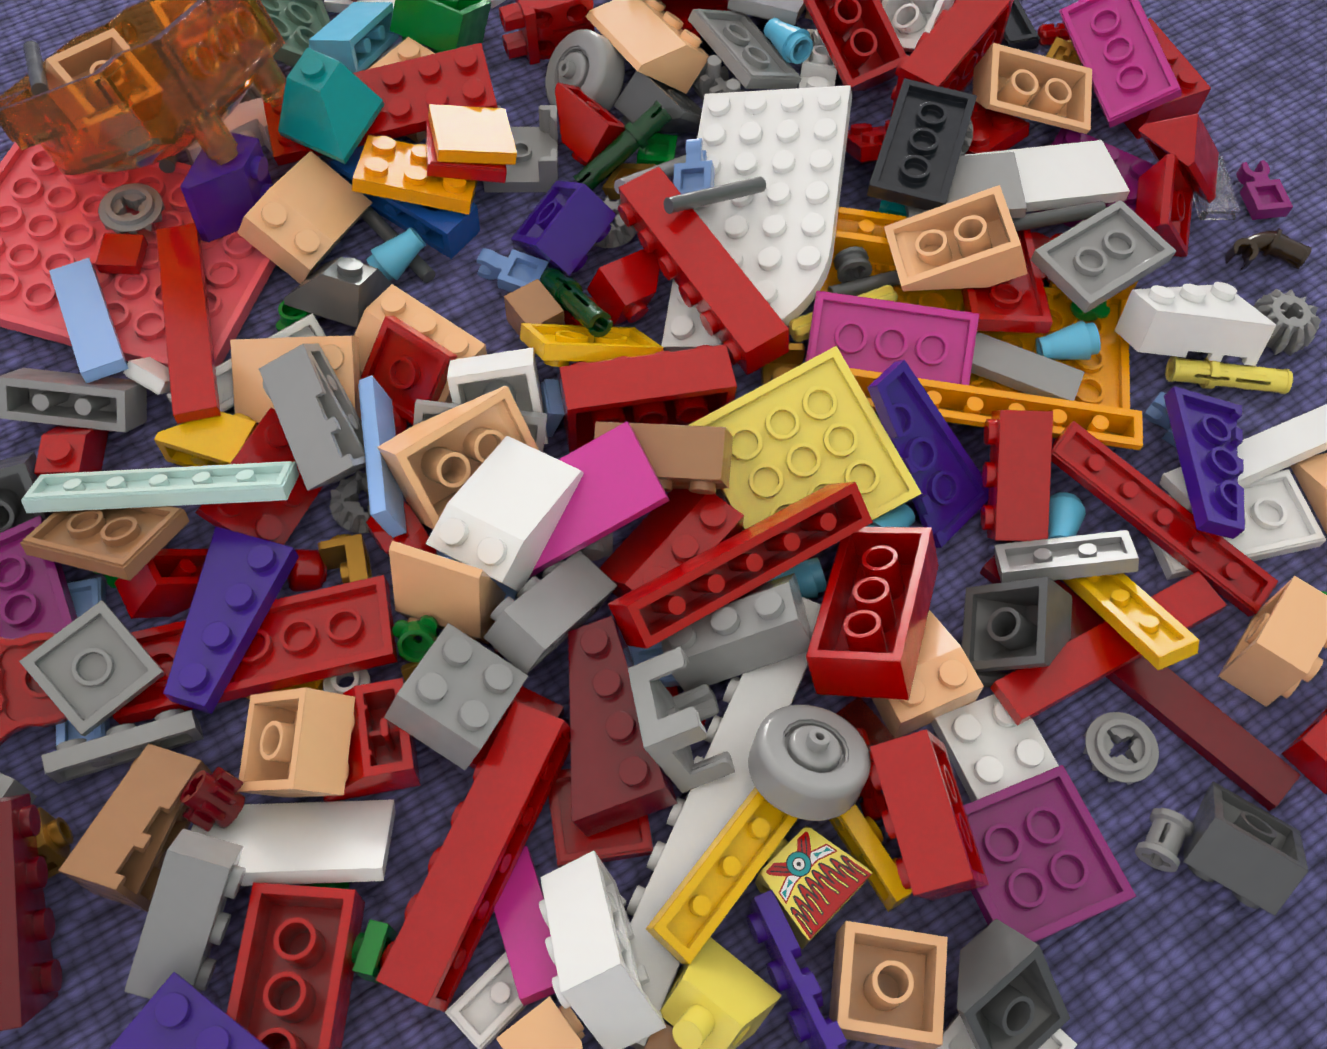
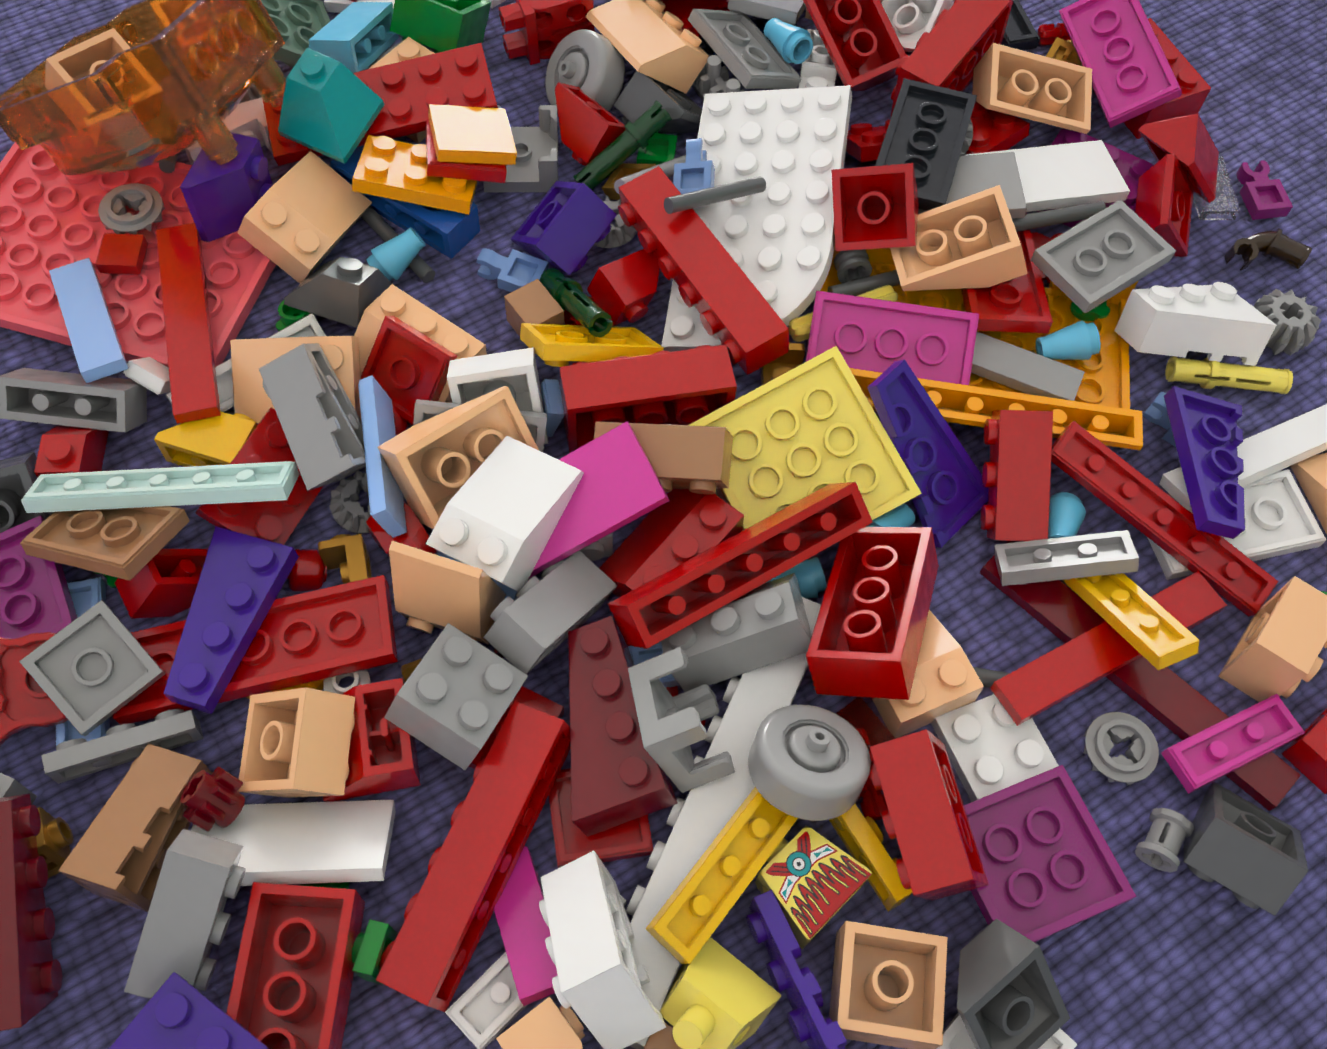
(35, 68): dark grey bar -> none
(410, 648): green plate -> none
(875, 207): none -> red slope
(1015, 624): dark grey slope -> none
(1232, 743): none -> dark pink tile

